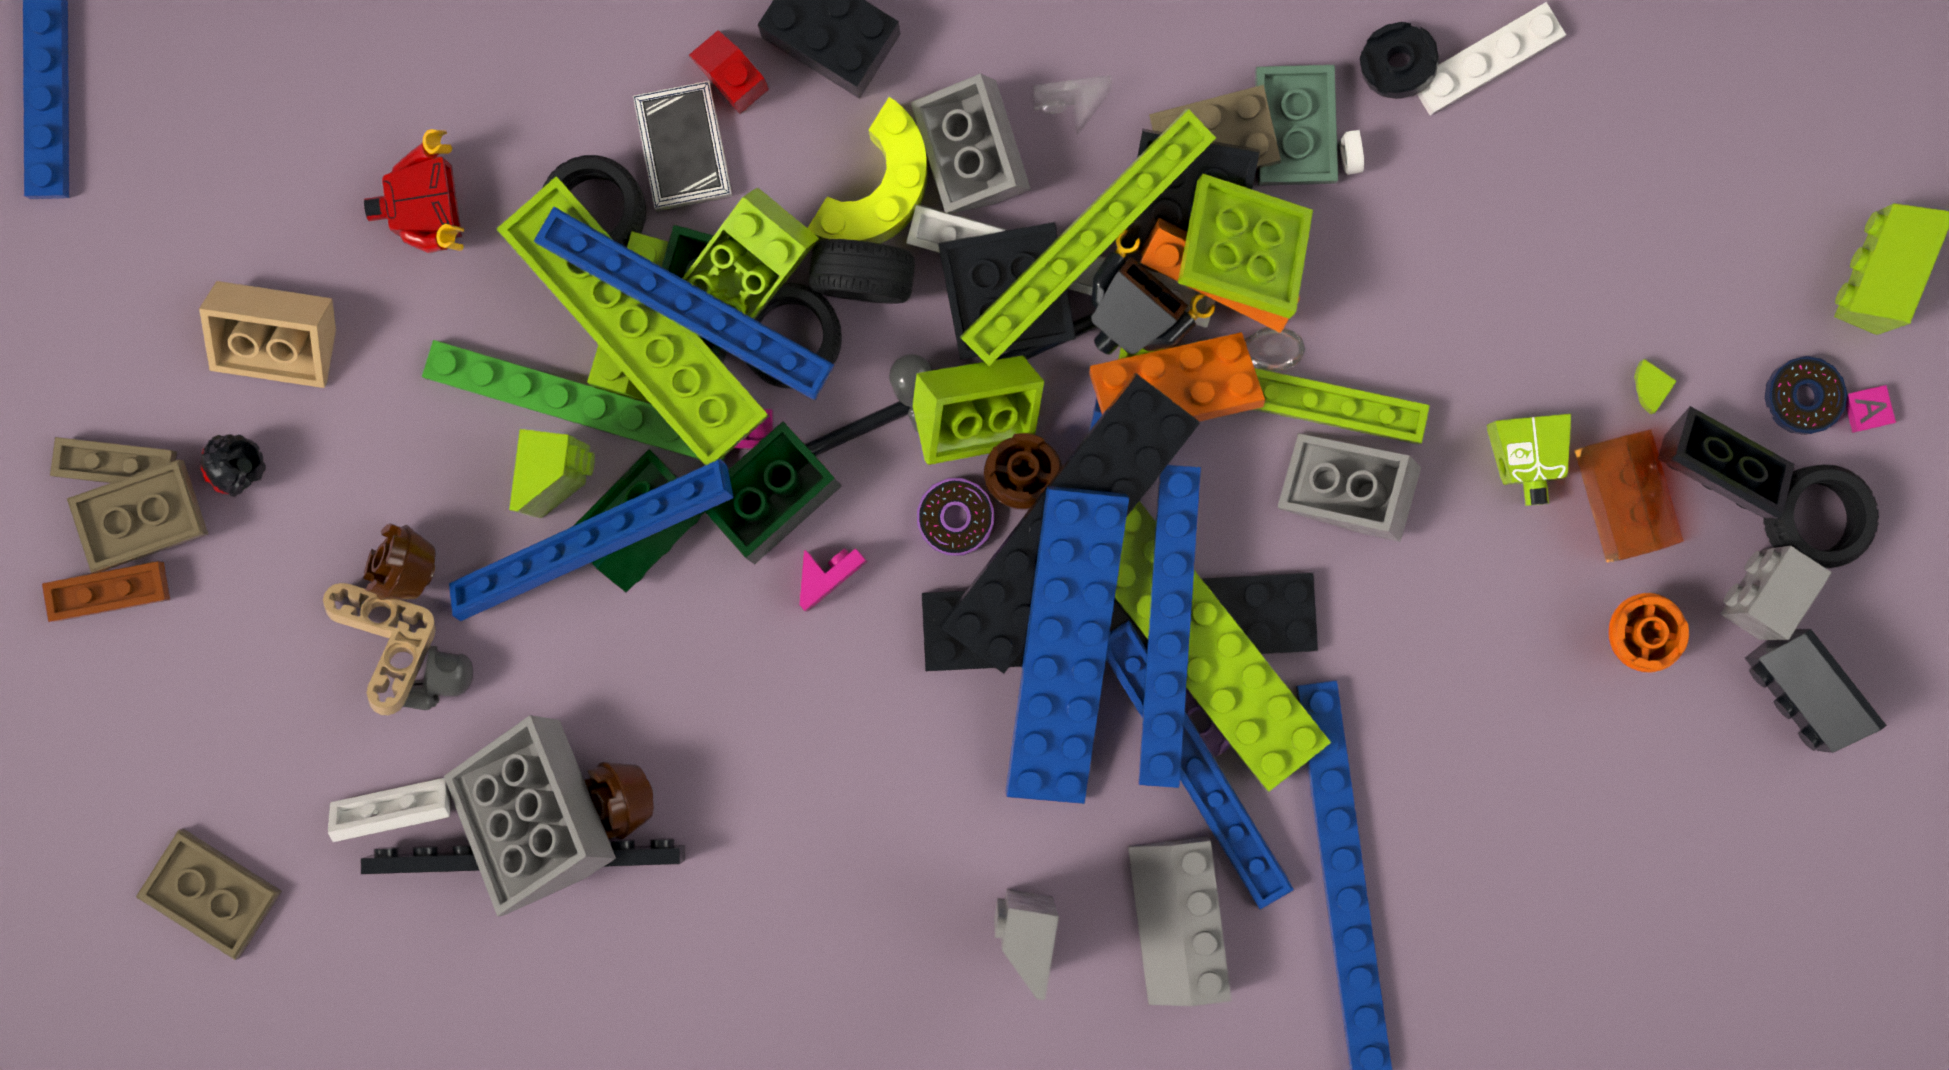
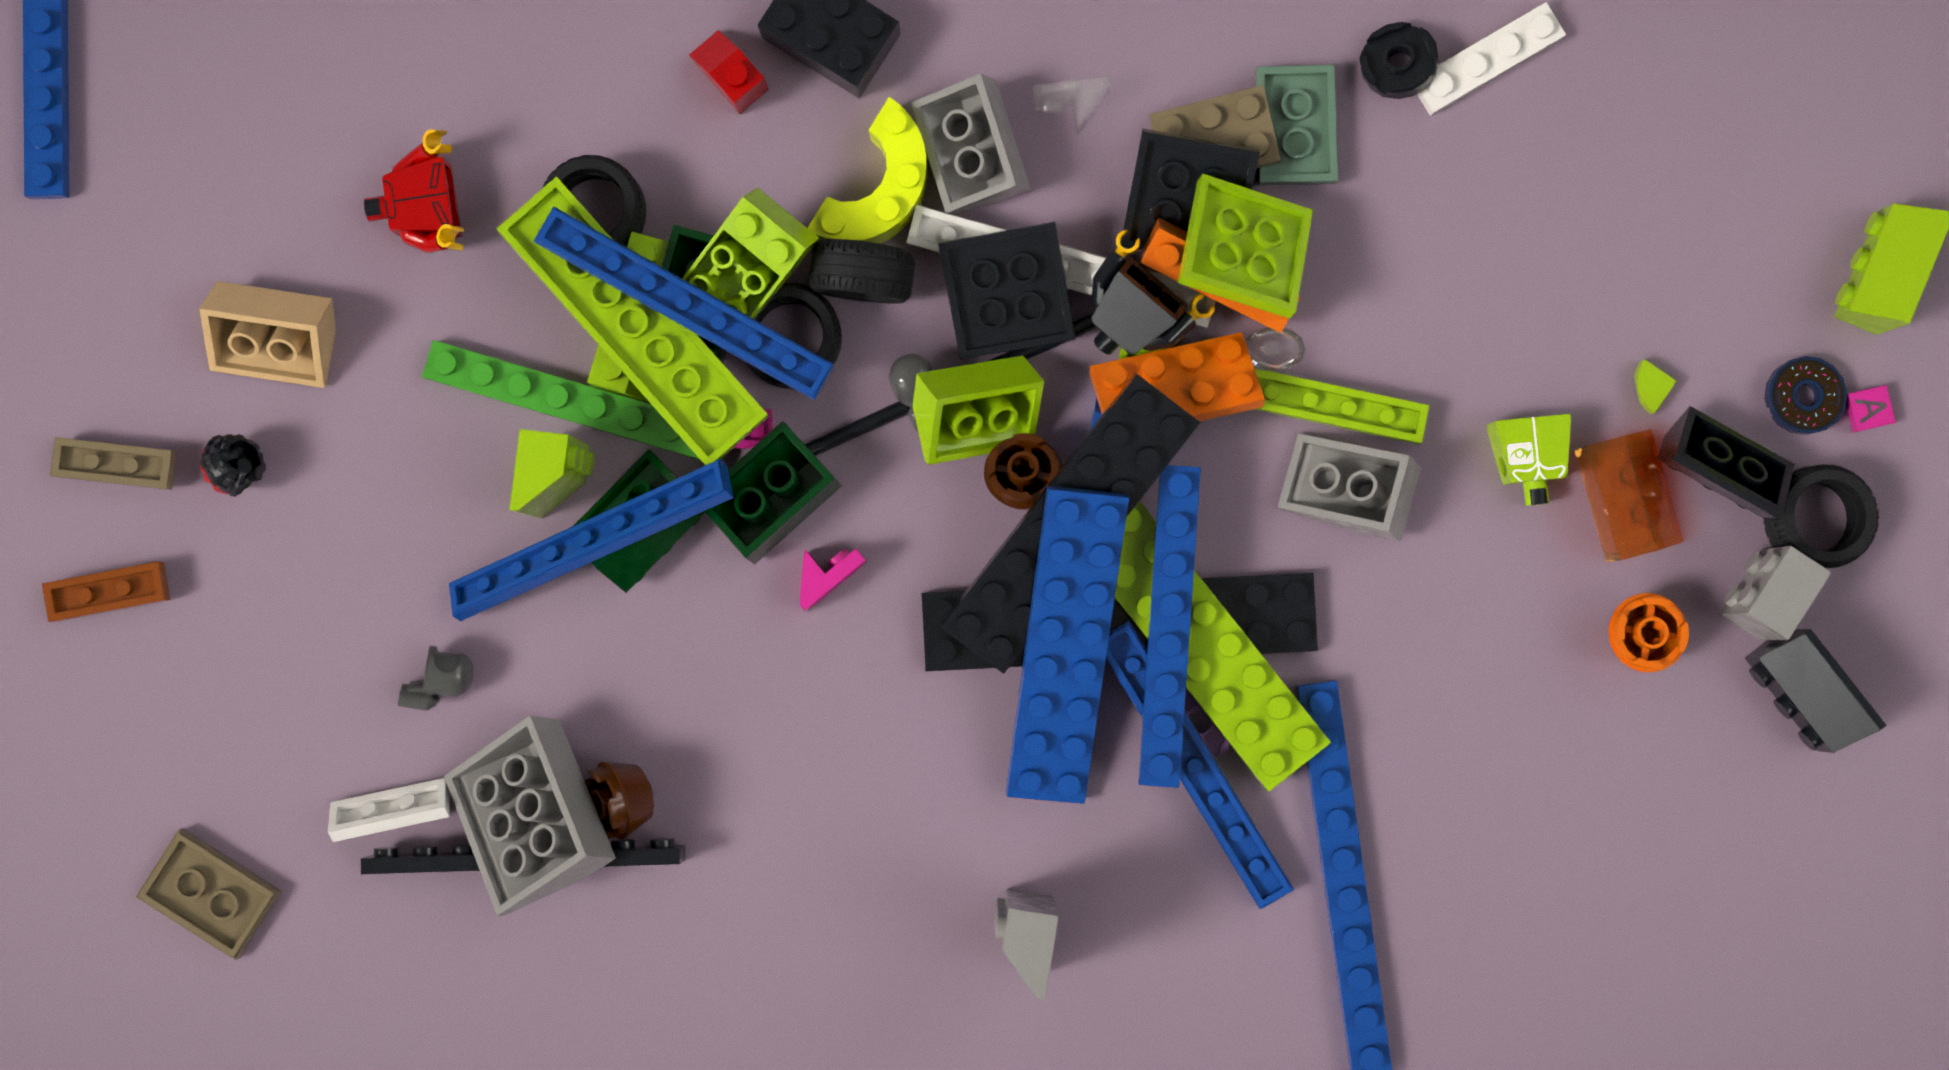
(137, 516): dark tan tile -> none
(400, 564): reddish brown cone -> none
(400, 639): tan beam -> none
(682, 146): tile -> none
(955, 493): tile -> none
(1088, 237): lime plate -> none
(1179, 922): light grey slope -> none
(1352, 152): white tile -> none

